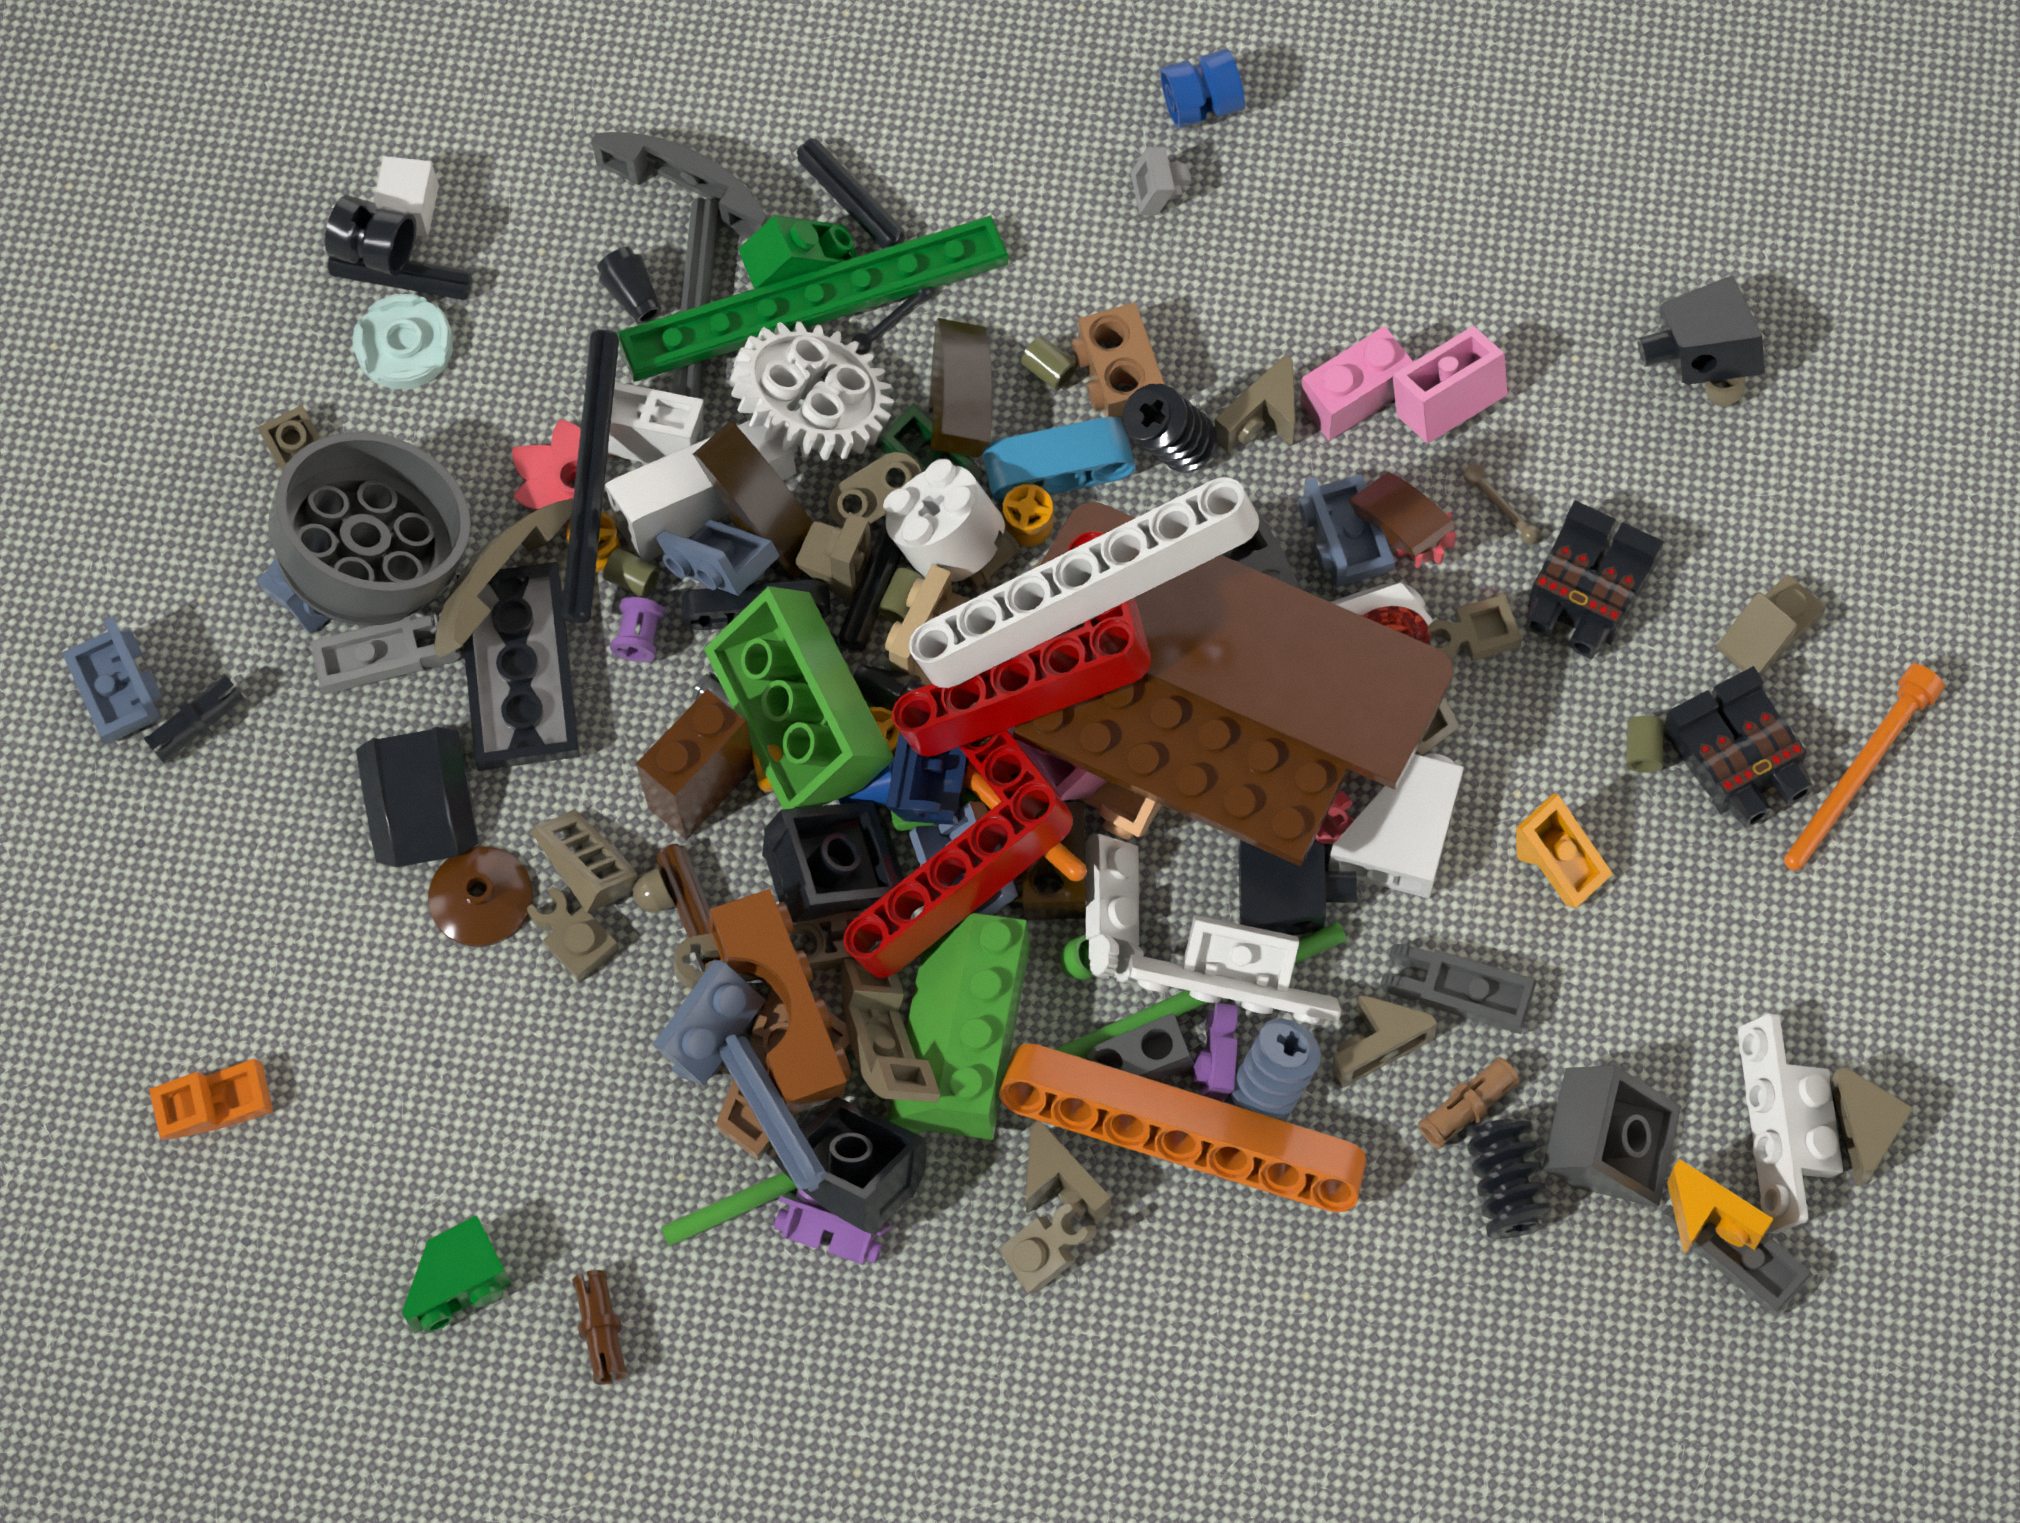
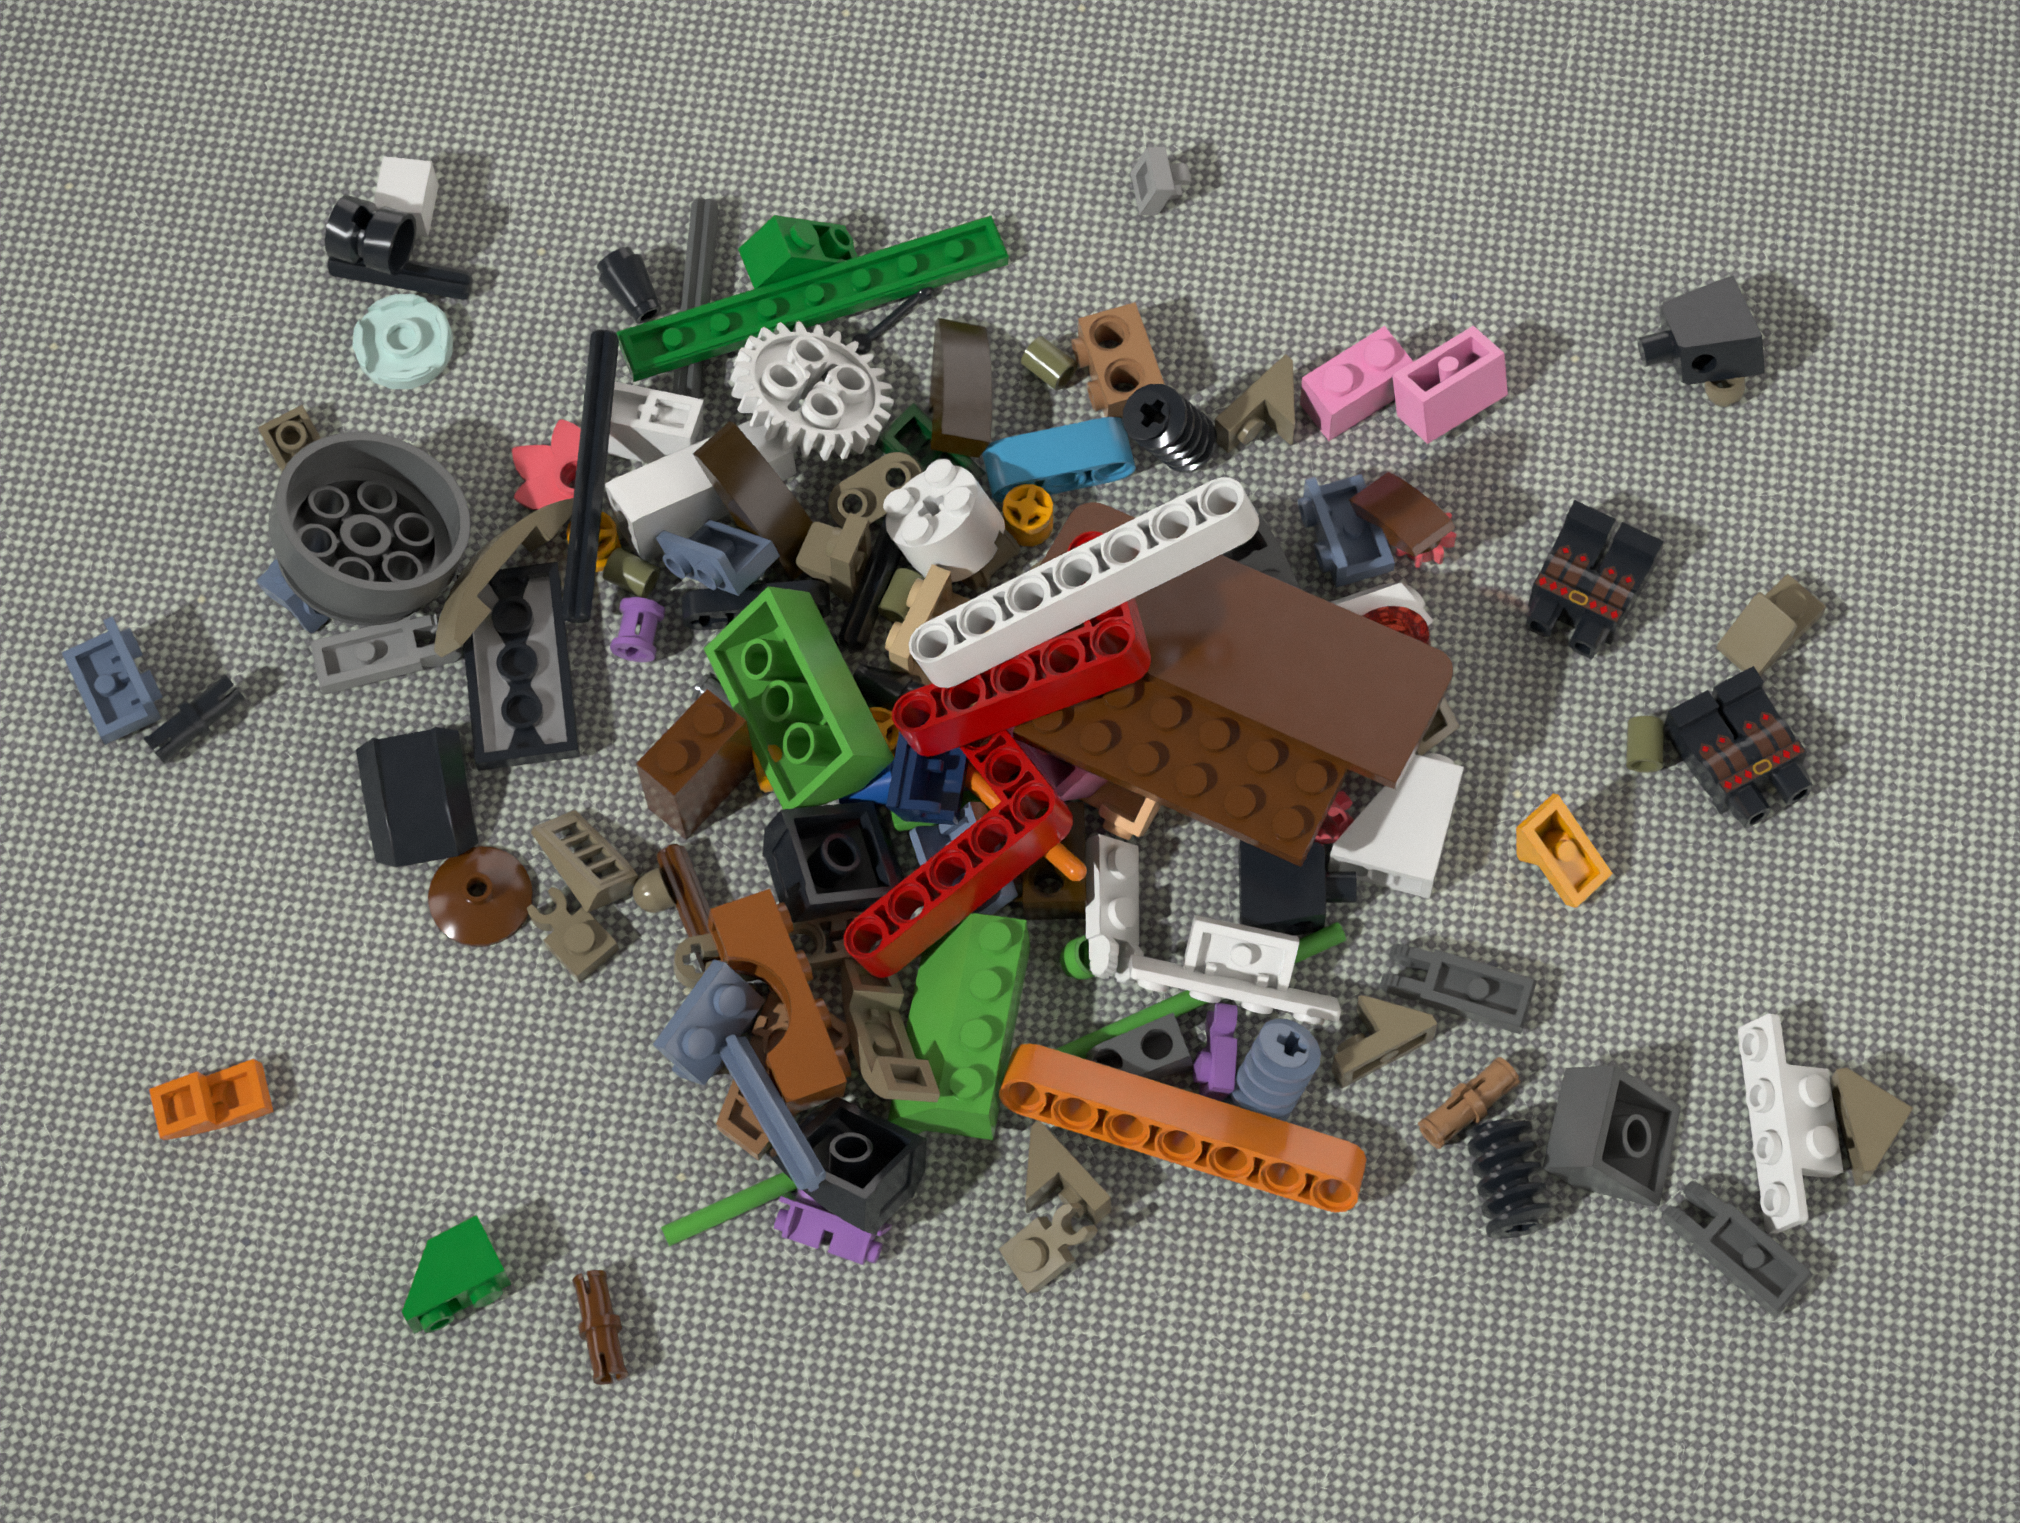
(634, 154): dark grey slope -> none
(850, 194): black axle -> none
(1202, 88): blue wheel -> none
(1474, 476): dark tan hinge -> none
(1481, 627): dark tan plate -> none
(1701, 1200): light orange slope -> none
(1917, 689): orange piece -> none

